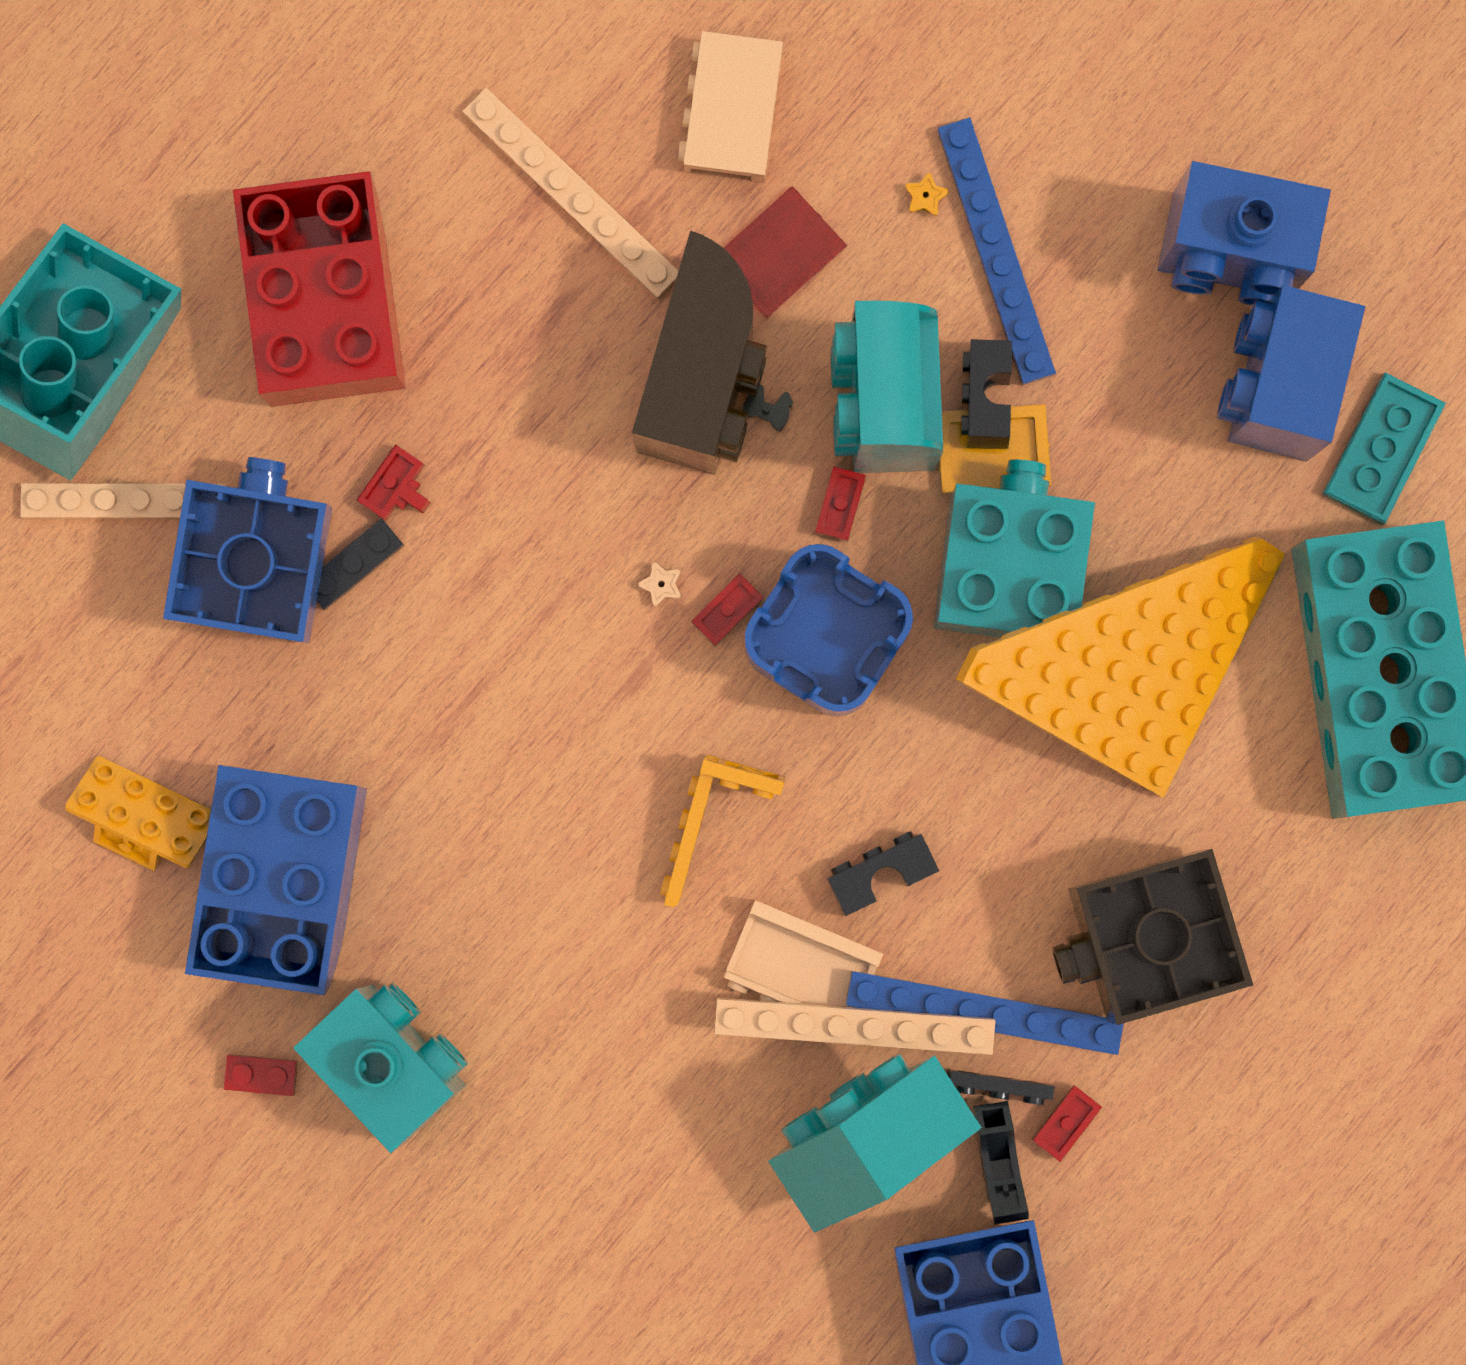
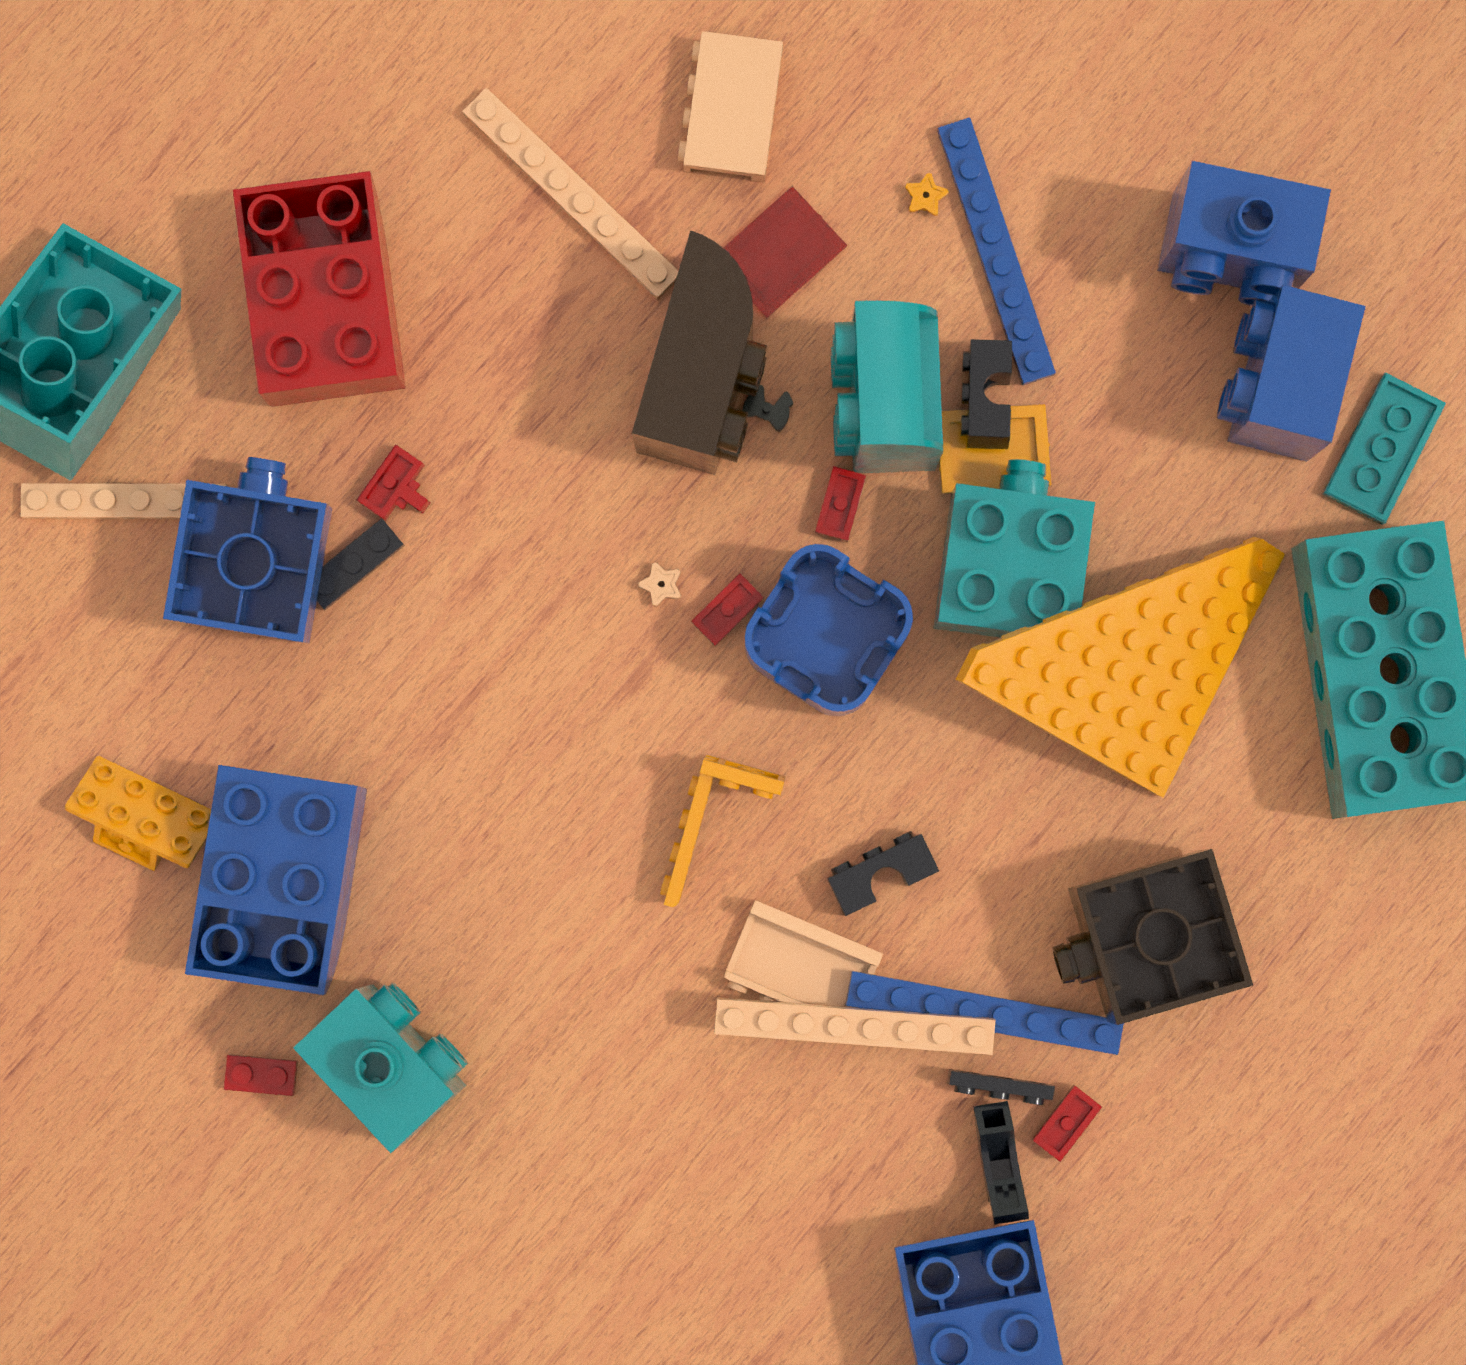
(871, 1139): teal brick -> none

